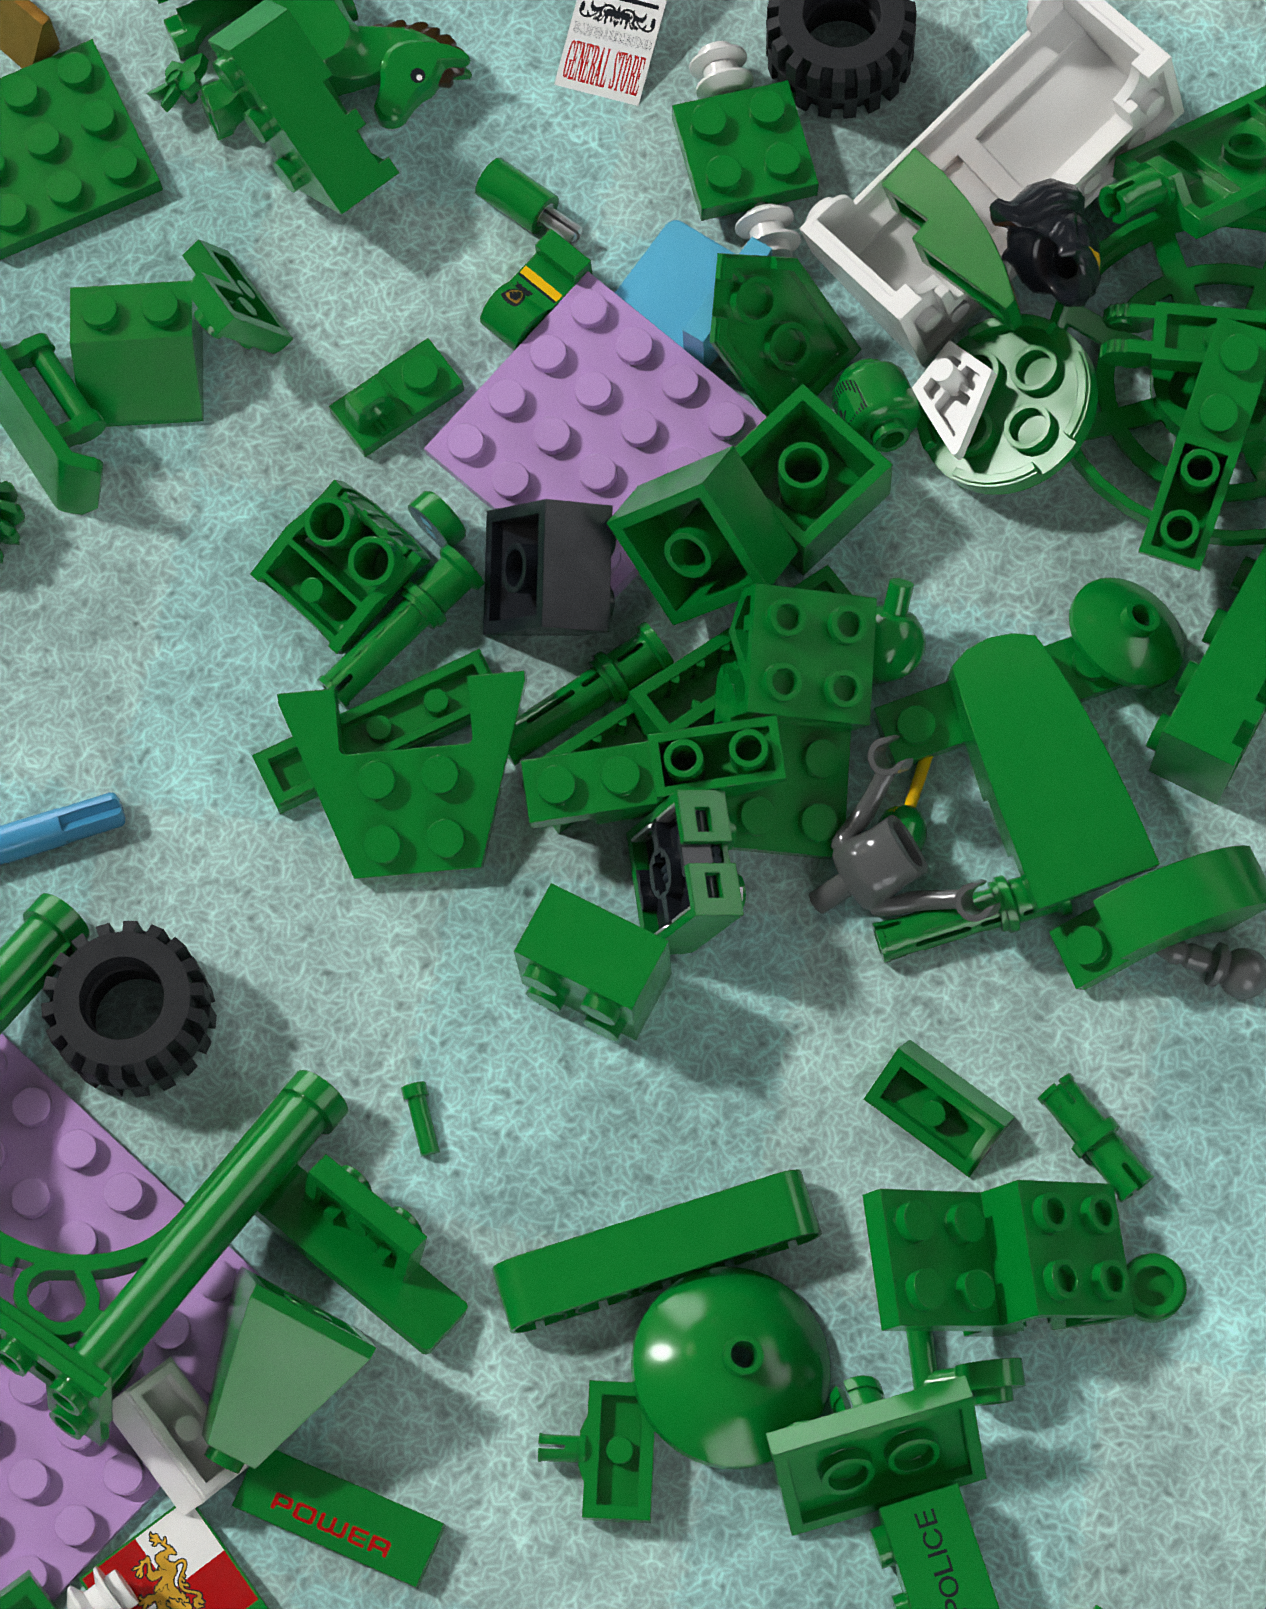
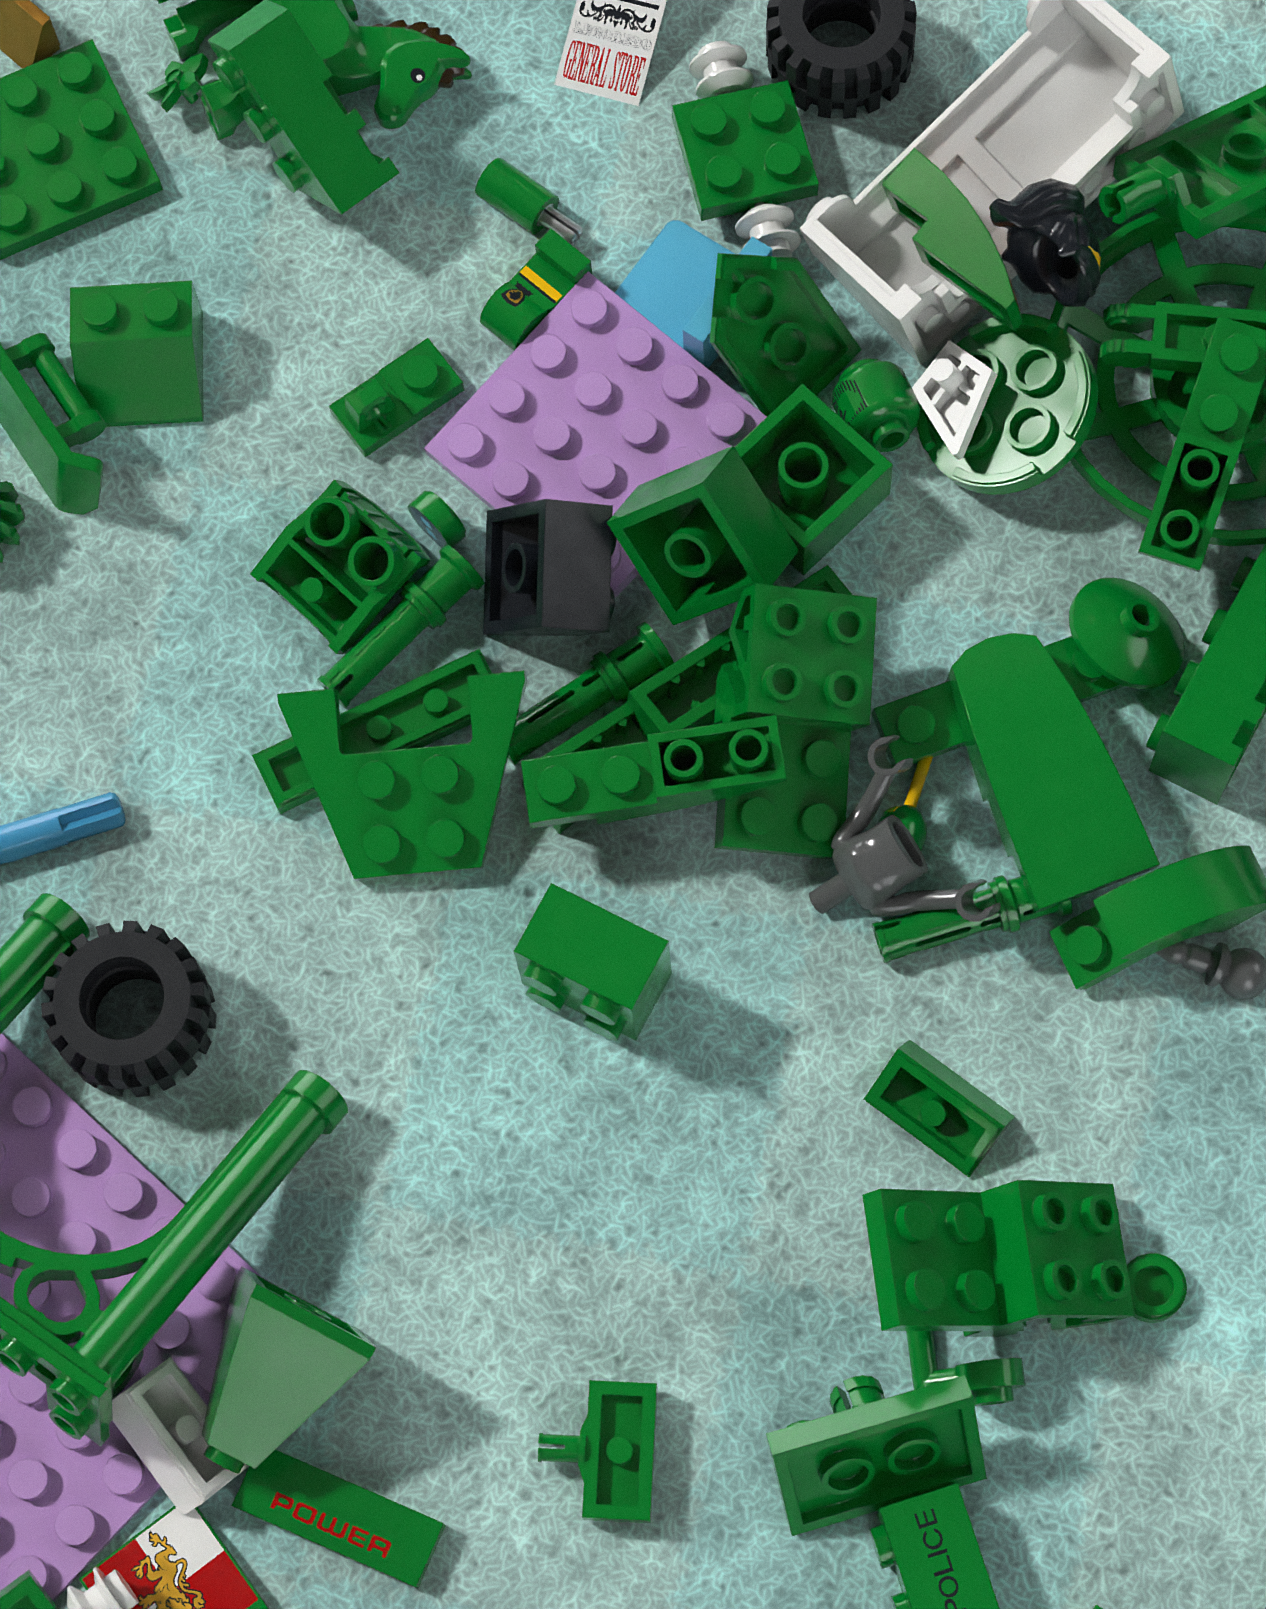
(230, 302): green plate -> none
(364, 1249): green bracket -> none
(415, 1096): green piece -> none
(655, 1248): green beam -> none
(684, 869): green piece -> none
(695, 1389): green dish -> none
(898, 635): green piece -> none
(1095, 1137): green pin -> none

